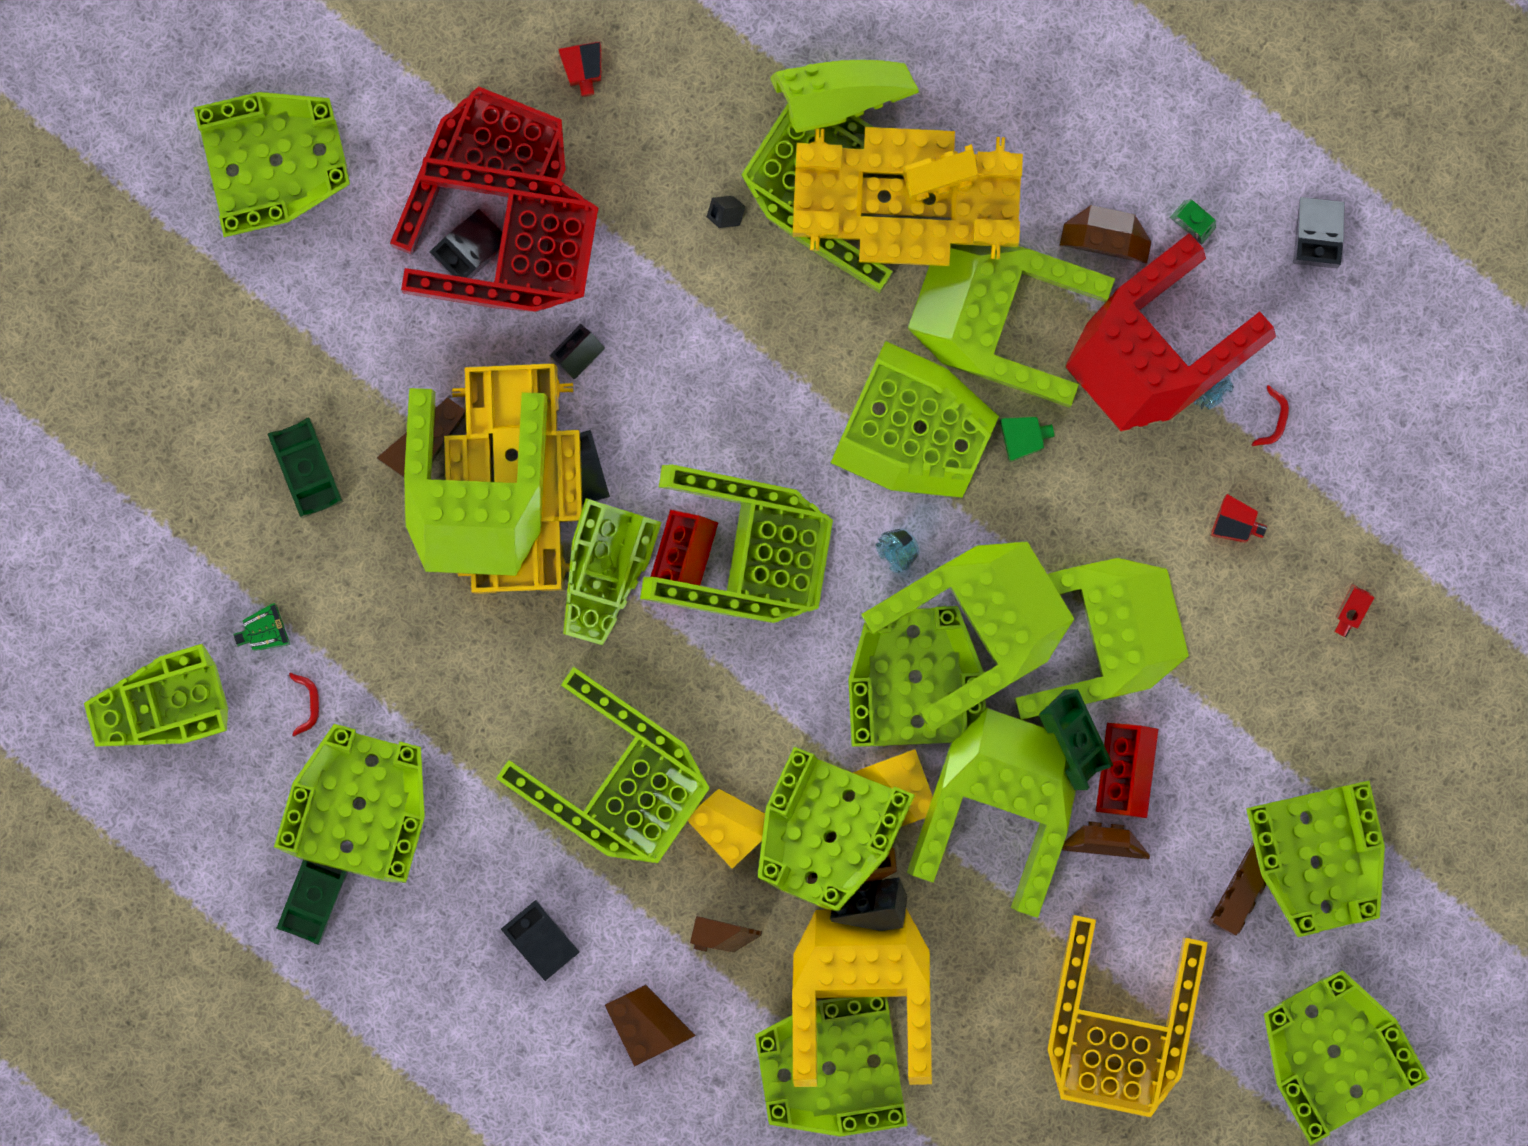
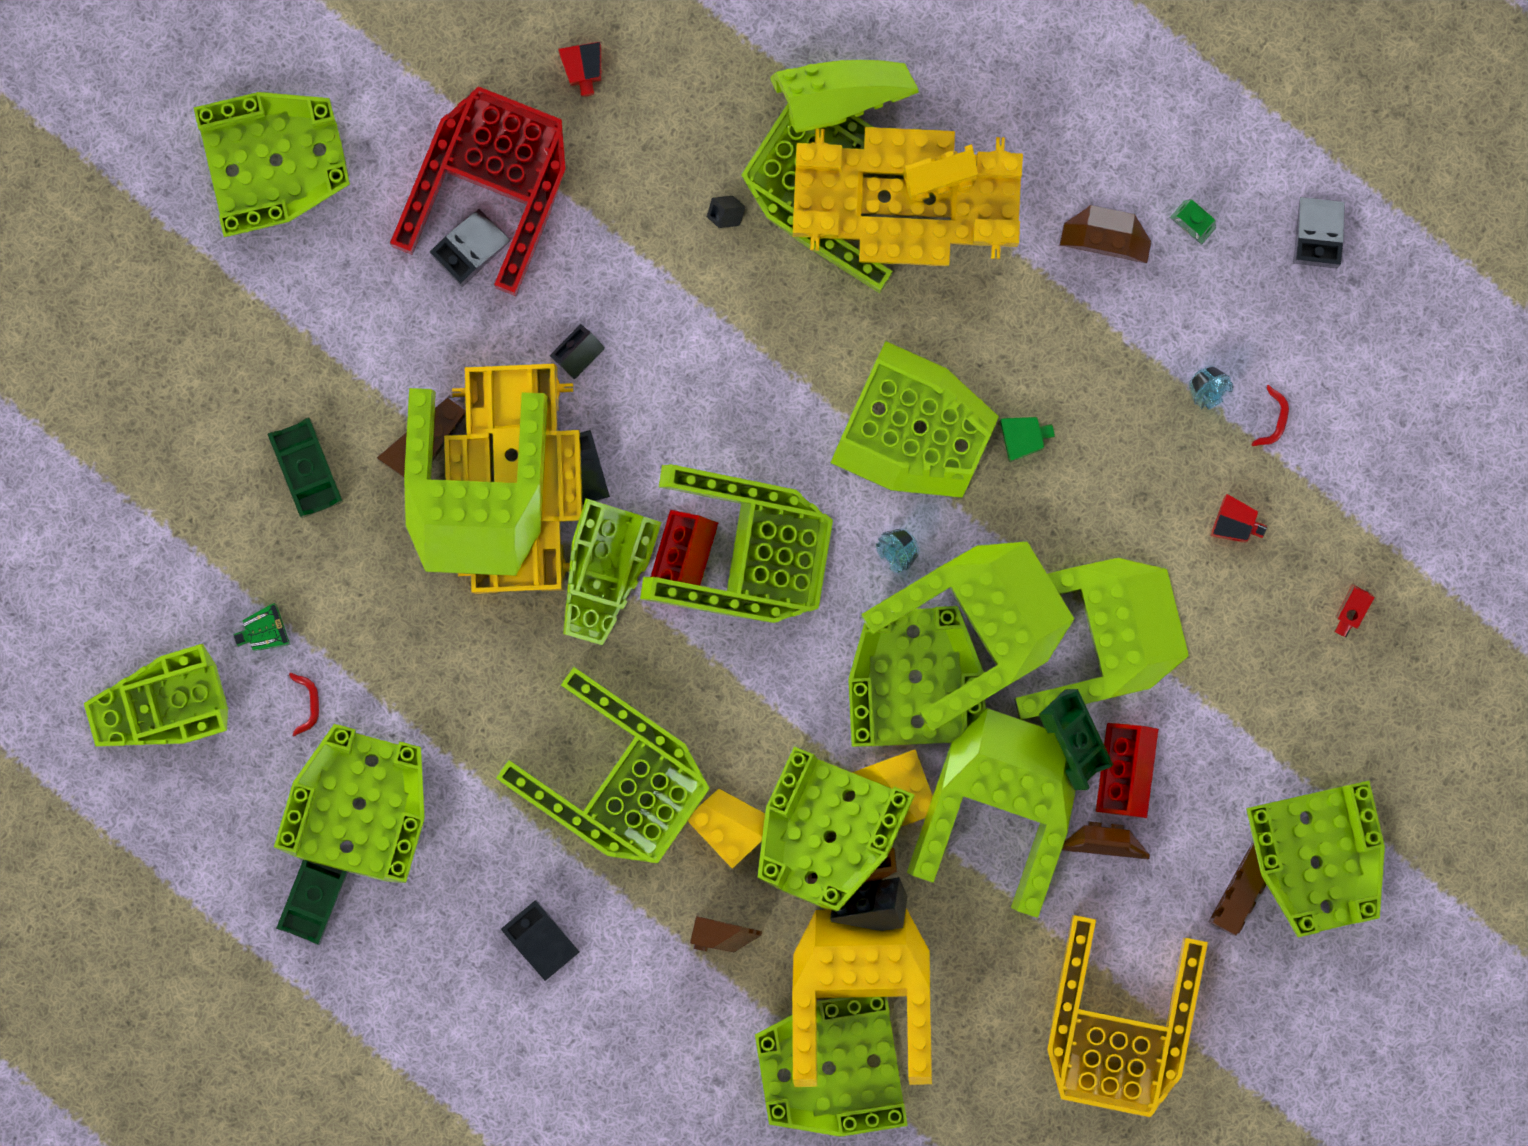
(541, 246): red wedge -> none
(646, 1024): reddish brown wedge -> none
(968, 303): lime wedge -> none
(1133, 368): red wedge -> none
(1371, 1054): lime wedge -> none

